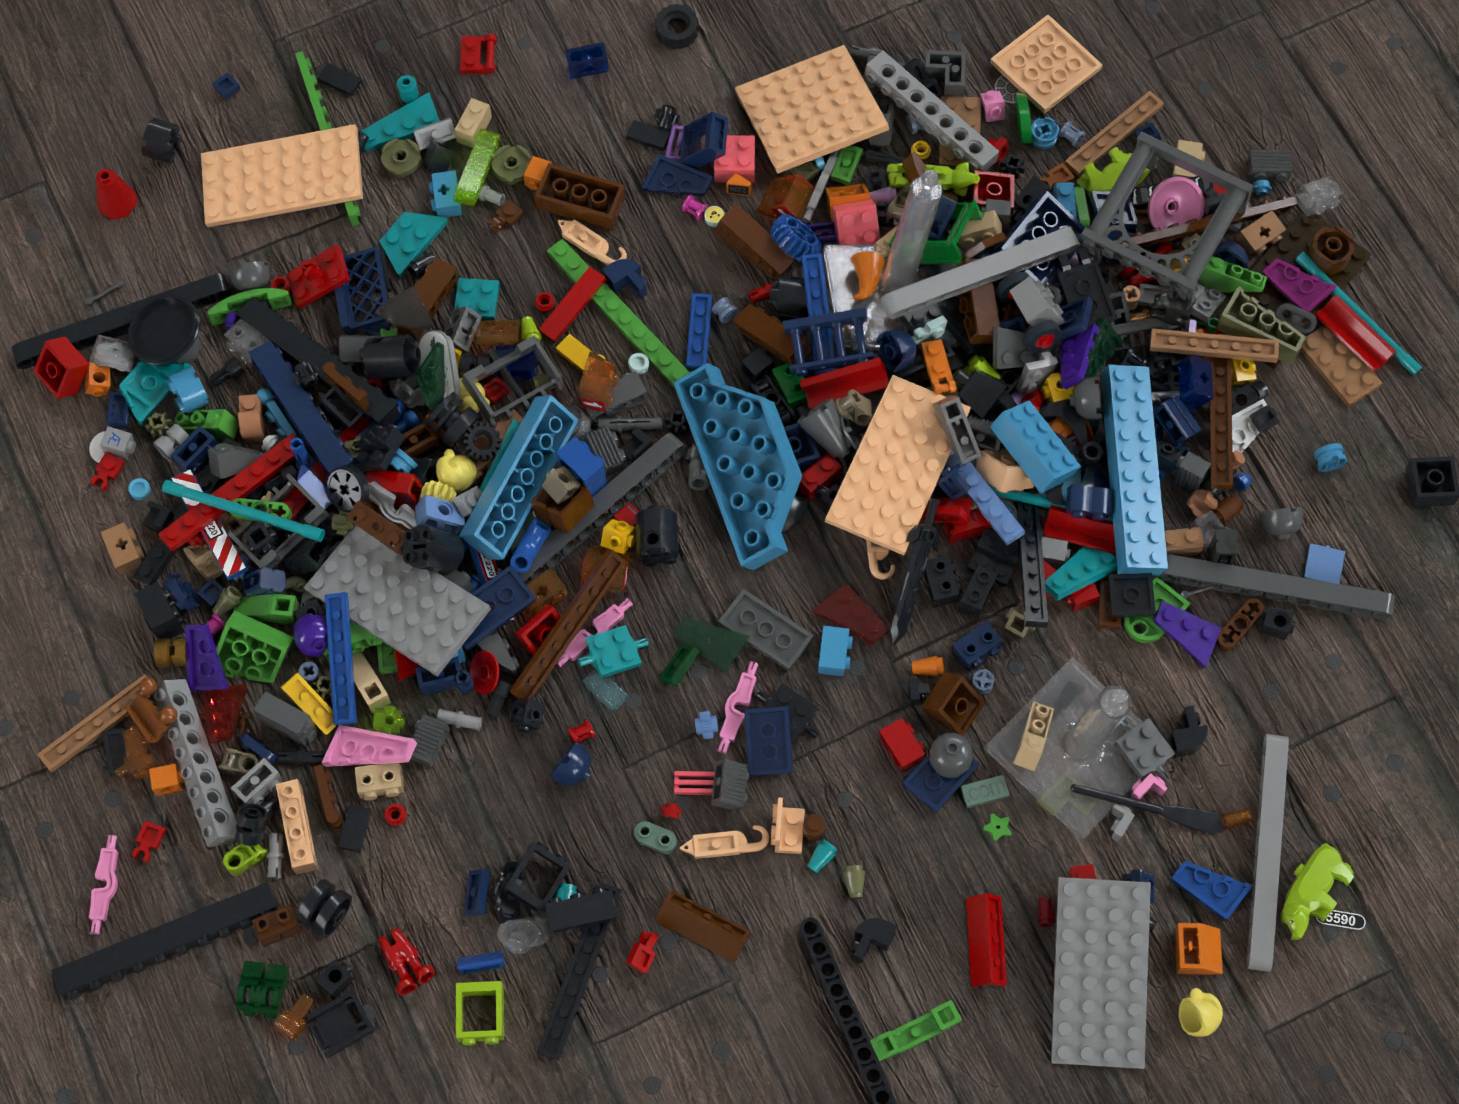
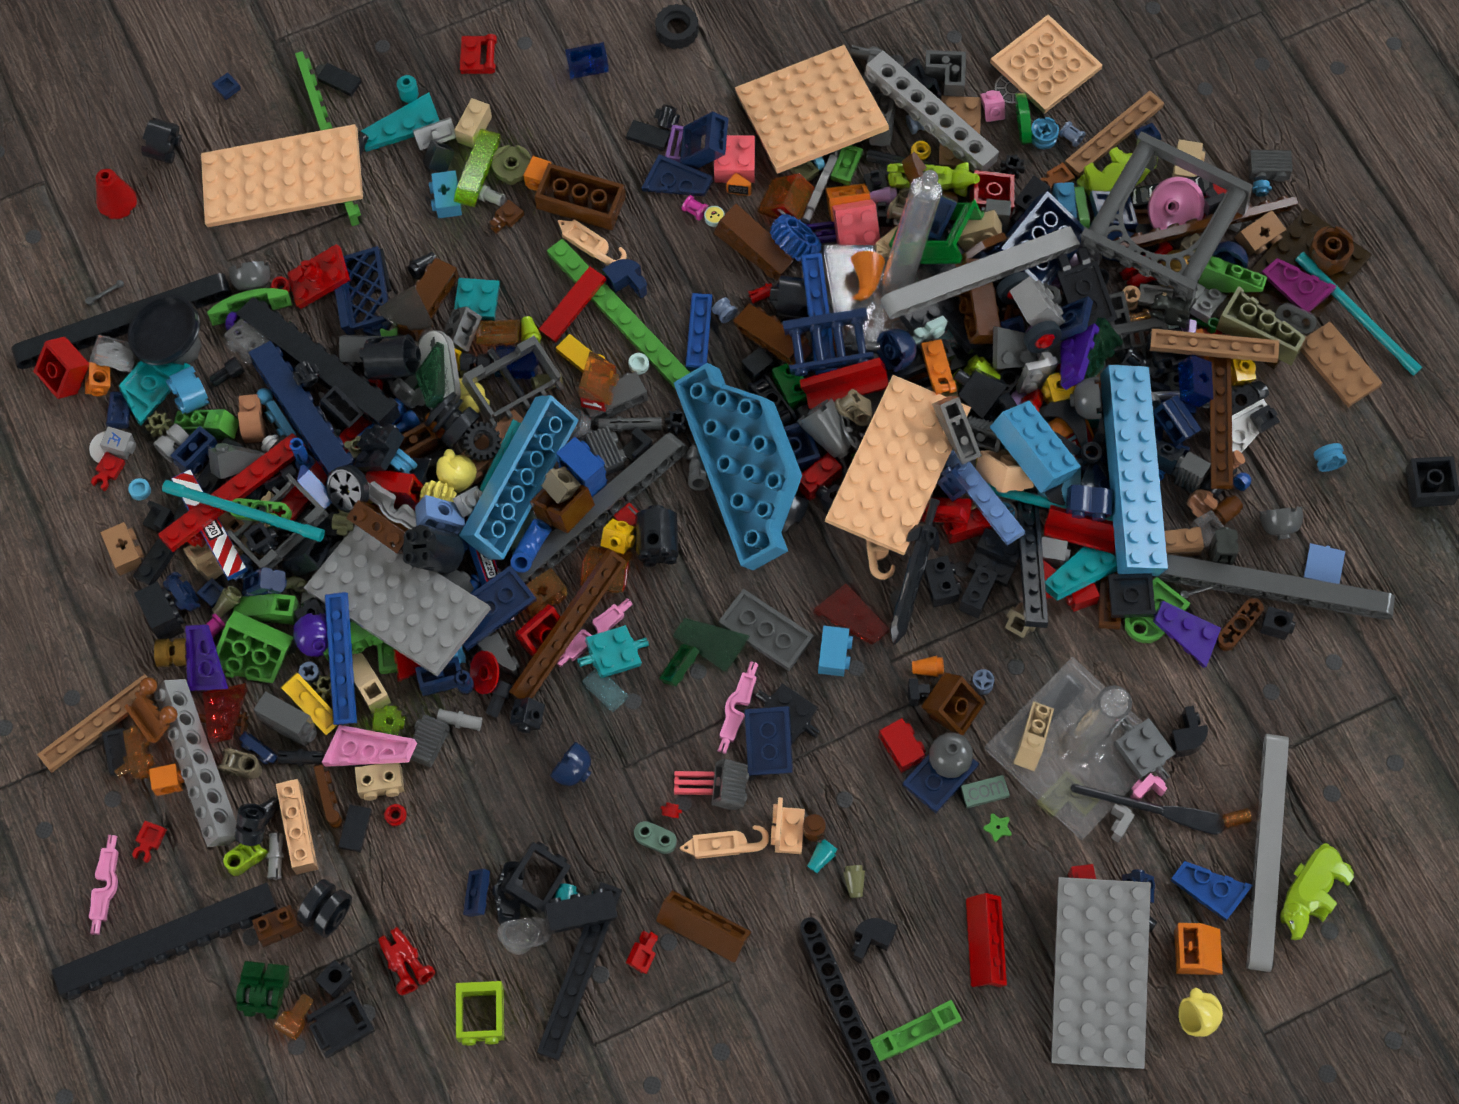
(257, 783): light grey brick -> none
(346, 385): reddish brown plate -> none
(403, 167): olive plate -> none
(410, 238): teal wing -> none
(481, 962): blue slope -> none
(495, 390): red tile -> none
(542, 297): red plate -> none
(581, 732): red bush -> none
(706, 725): medium blue gear -> none
(977, 646): dark blue brick -> none
(1002, 146): red tile -> none
(1045, 912): dark red pin -> none
(1319, 196): clear brick -> none
(1344, 919): sticker -> none
(1355, 333): red panel -> none

